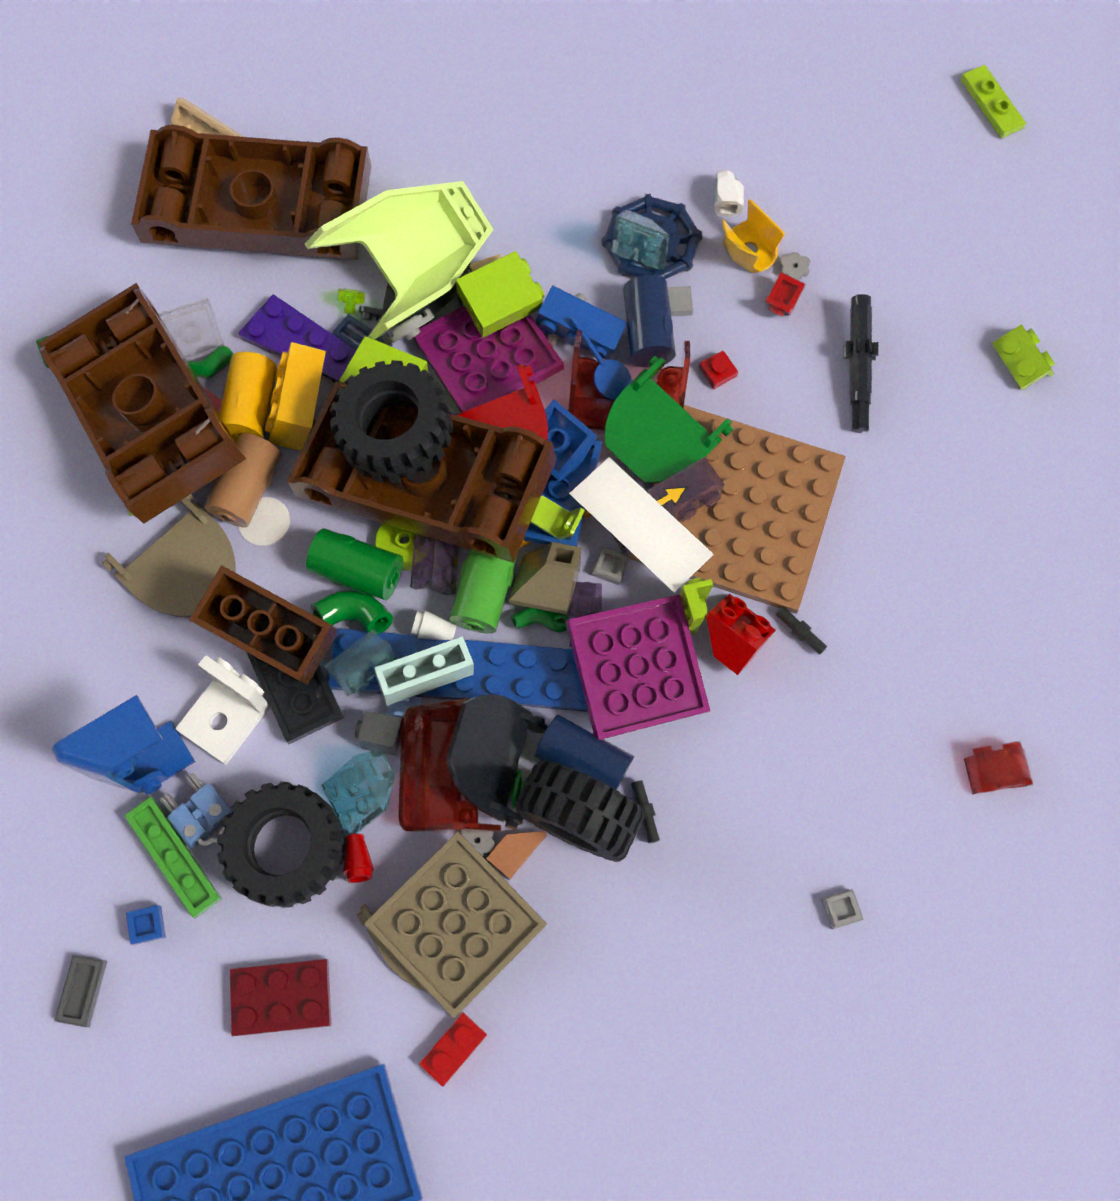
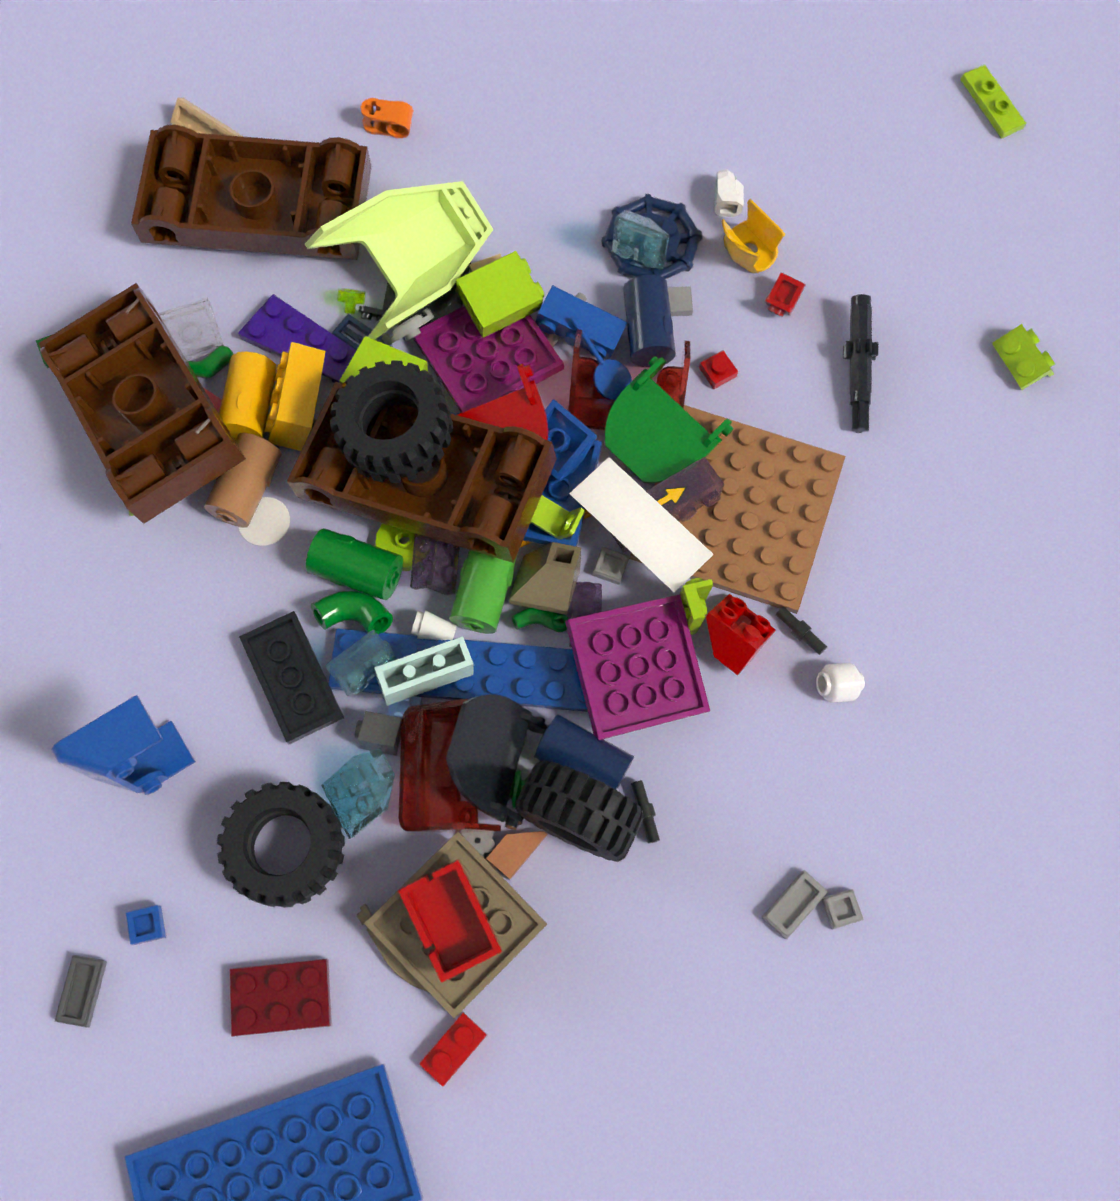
(173, 857): bright green plate -> none
(179, 564): dark tan piece -> none
(199, 815): medium blue piece -> none
(229, 696): white bracket -> none
(264, 625): reddish brown brick -> none
(357, 860): red cone -> none
(389, 119): none -> orange piece
(451, 919): none -> red piece
(795, 904): none -> light grey tile
(800, 263): light grey plant -> none
(840, 682): none -> white head
(998, 768): clear red cylinder -> none

